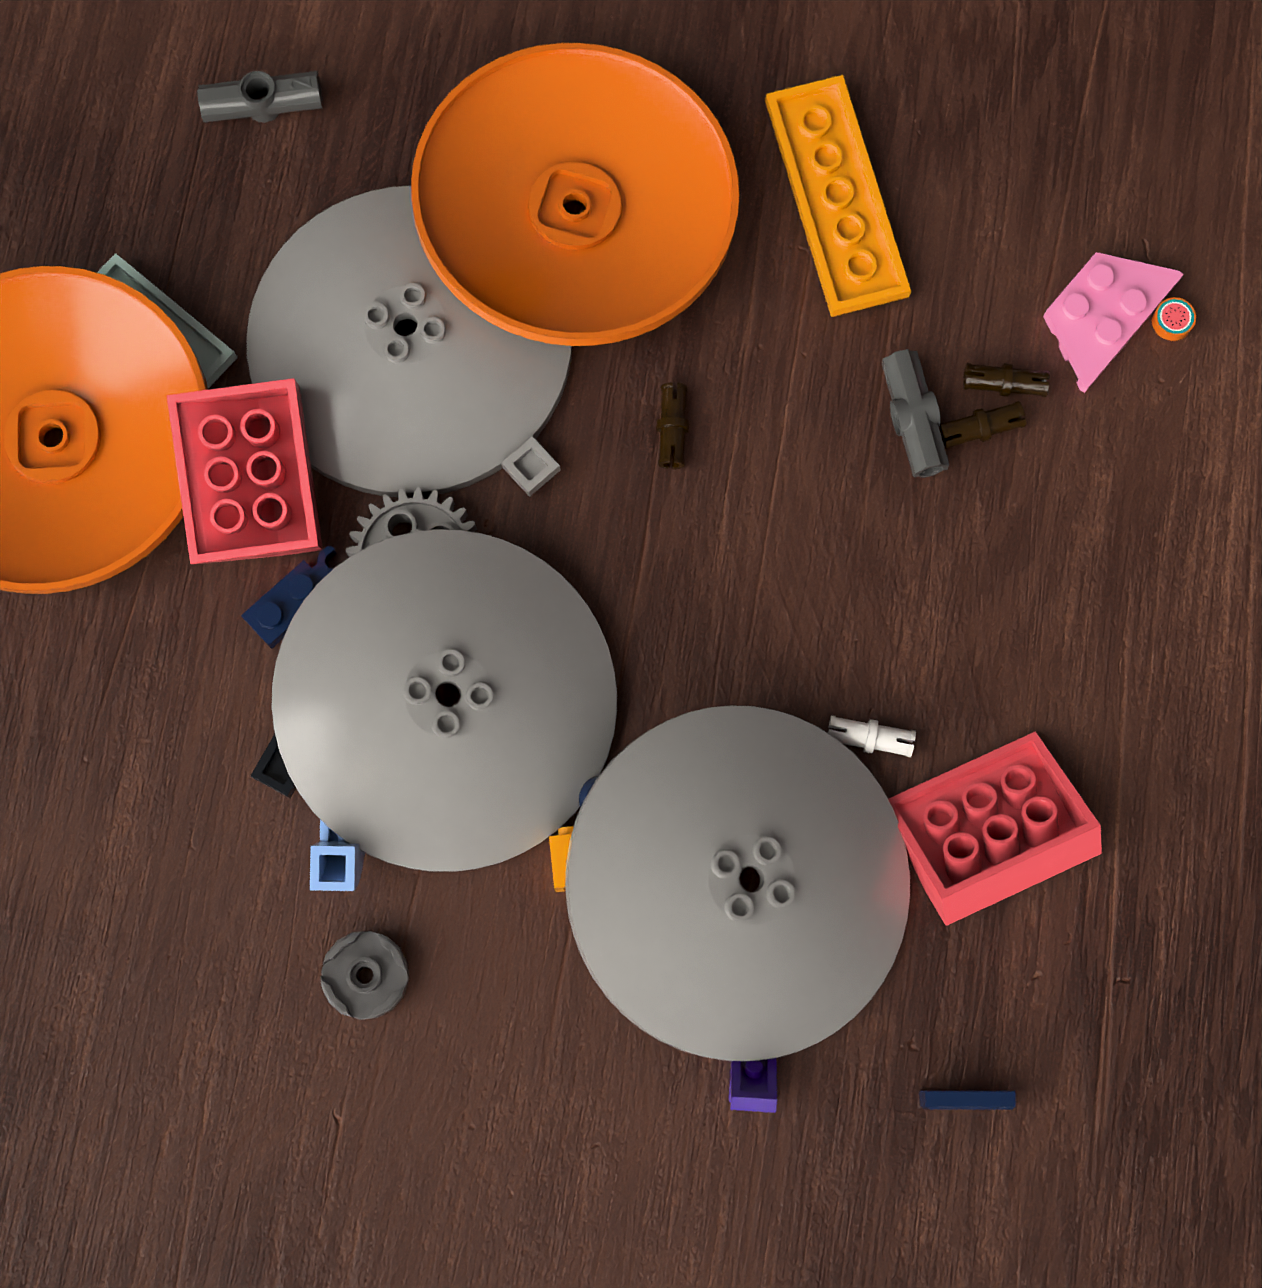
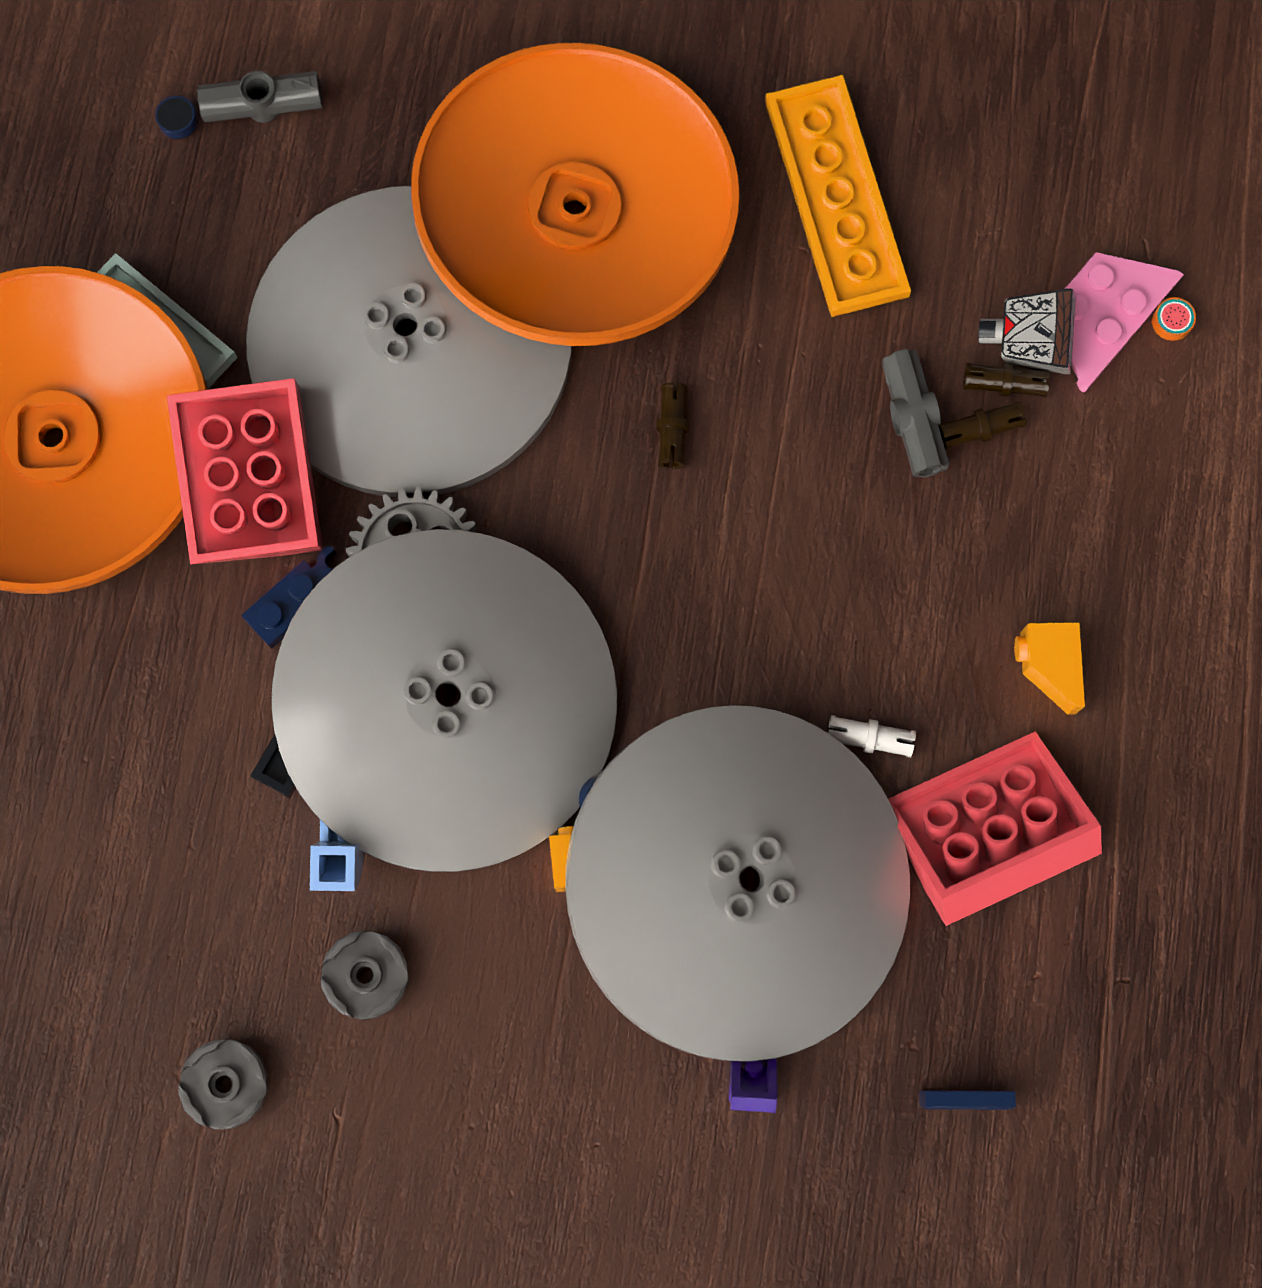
(176, 117): none -> black tile
(201, 1078): none -> flat silver plate
(530, 466): light grey plate -> none
(1035, 330): none -> torso
(1053, 662): none -> light orange slope

